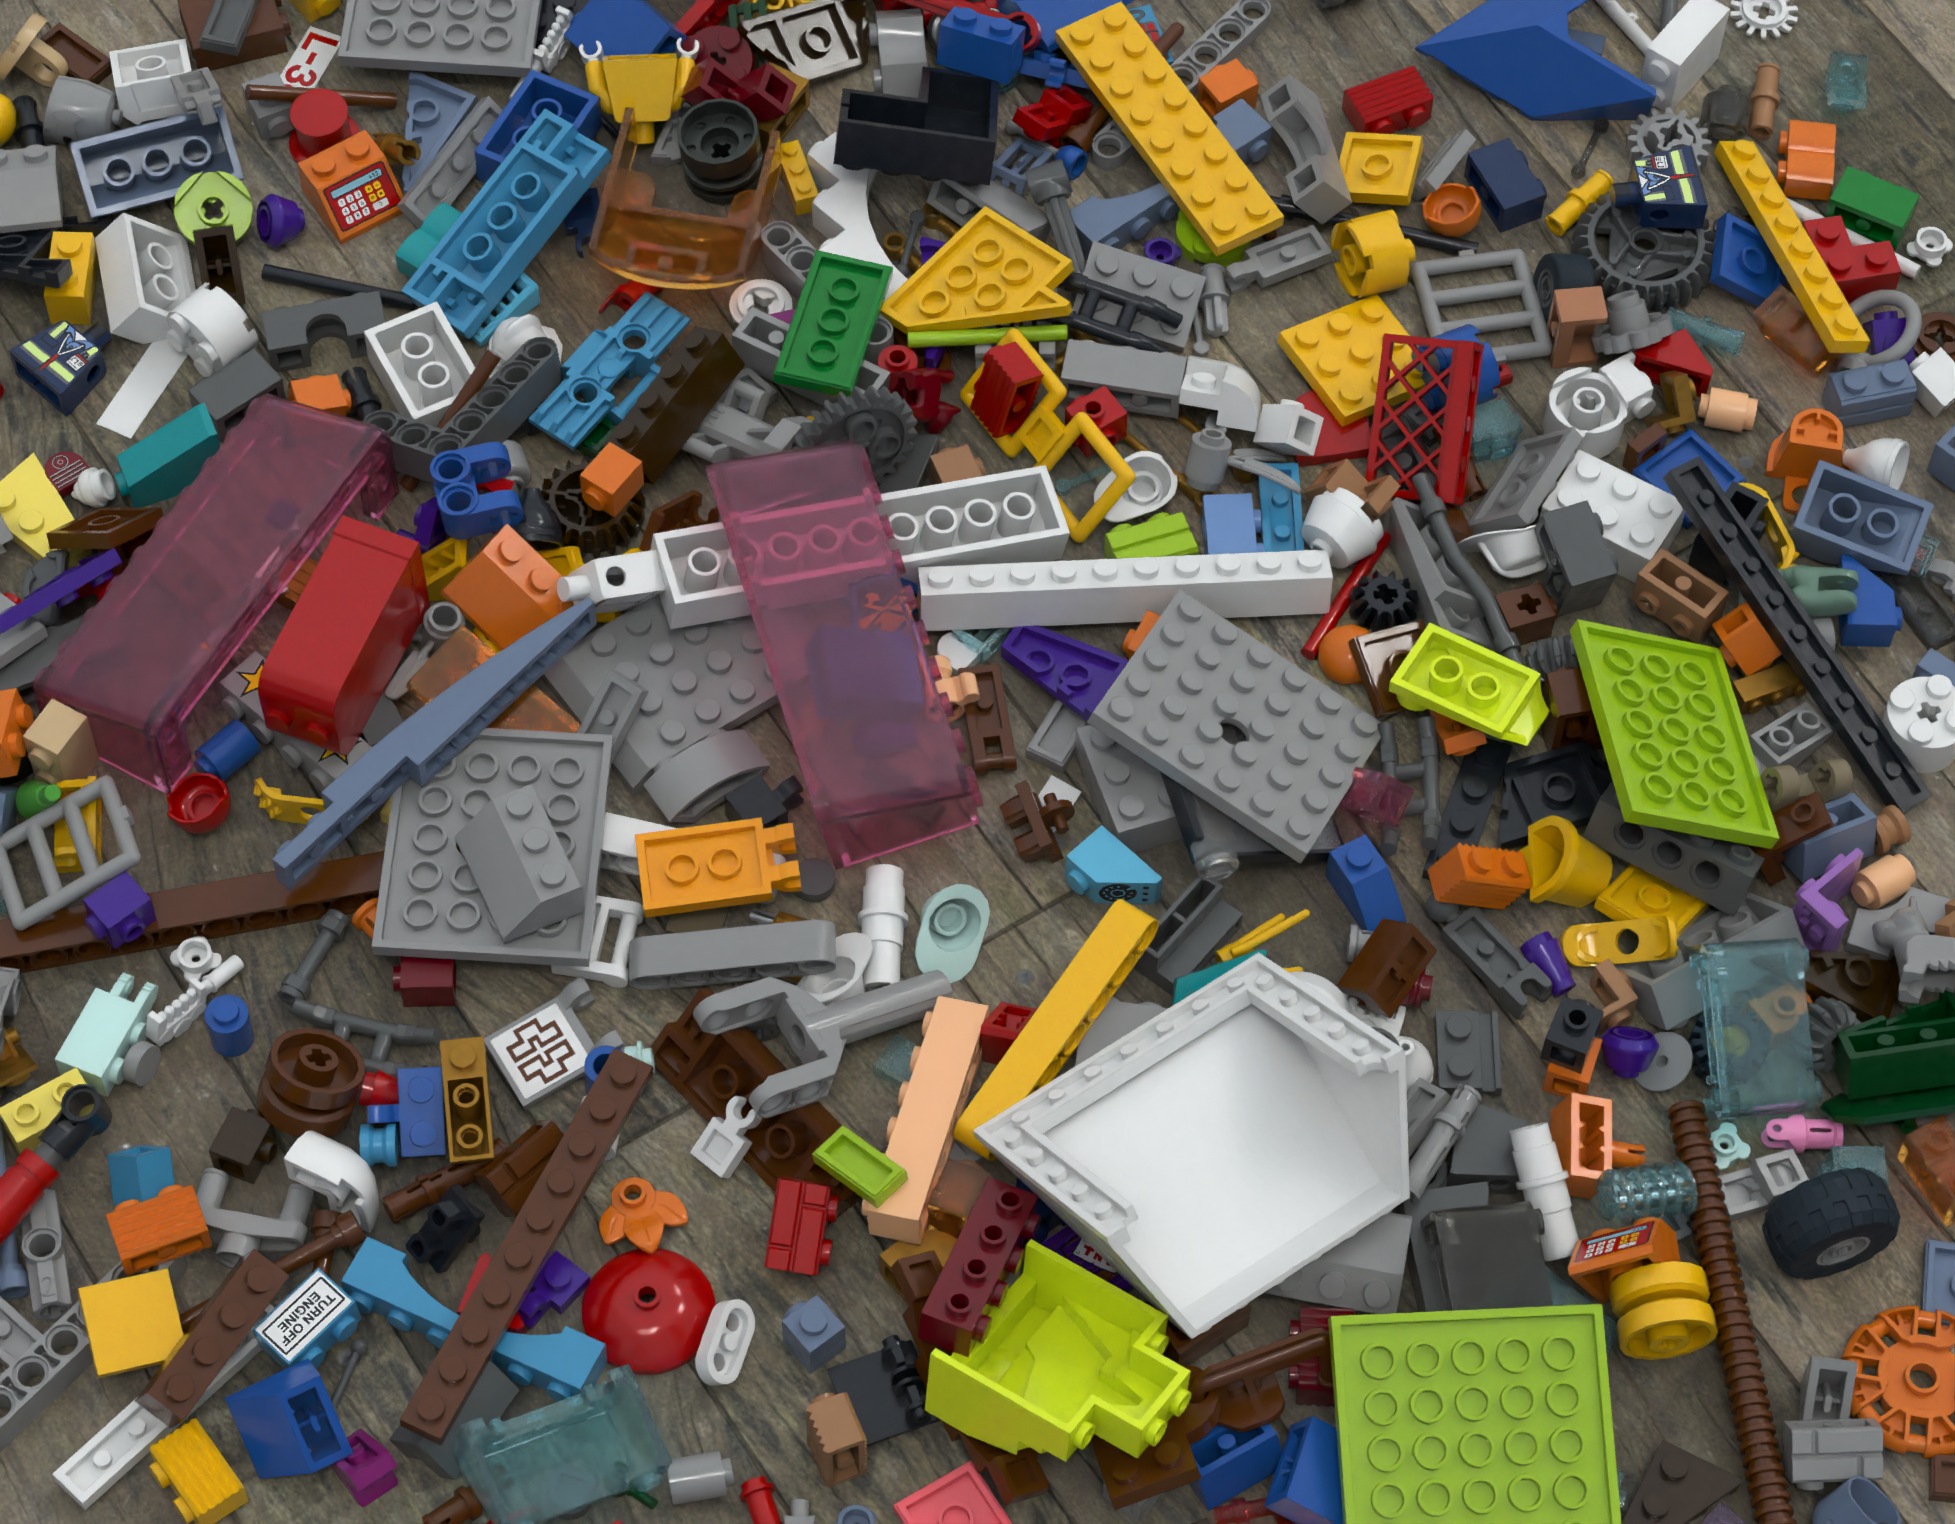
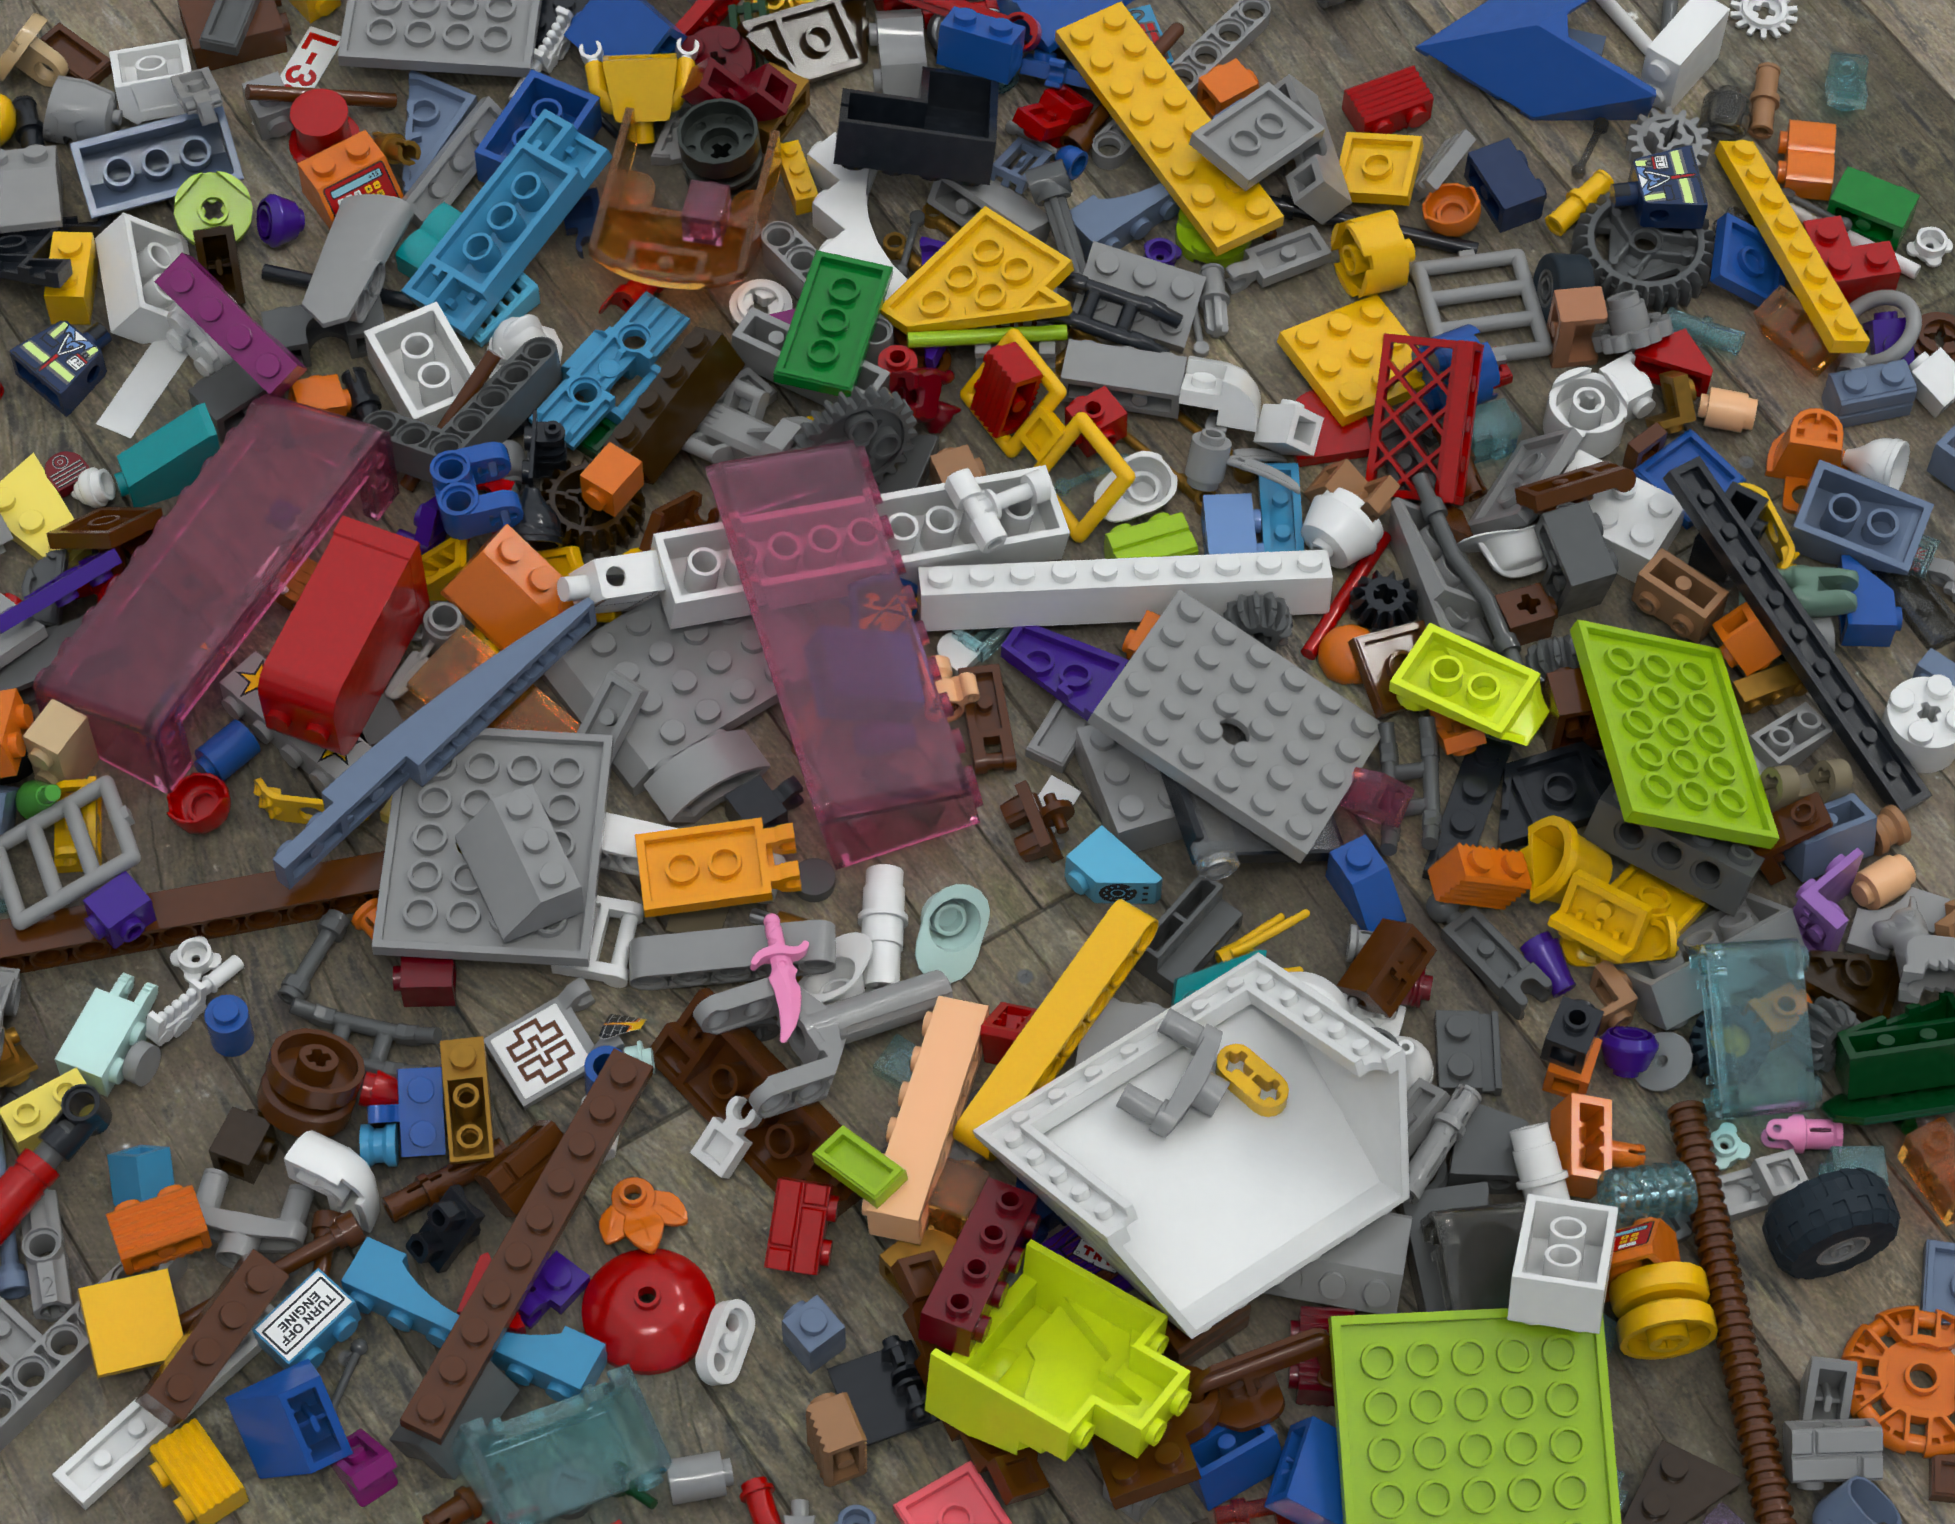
(230, 325): none -> magenta arch
(354, 258): none -> light grey panel
(545, 451): none -> black hinge
(620, 1024): none -> sticker
(706, 212): none -> clear pink brick
(782, 974): none -> bright pink piece
(986, 507): none -> white bar
(1196, 1088): none -> light grey connector
(1256, 136): none -> light grey plate
(1256, 1076): none -> yellow beam
(1262, 618): none -> dark grey gear
(1562, 1264): none -> white brick
(1574, 486): none -> reddish brown plate
(1601, 917): none -> yellow bracket
(1792, 198): none -> dark grey hinge

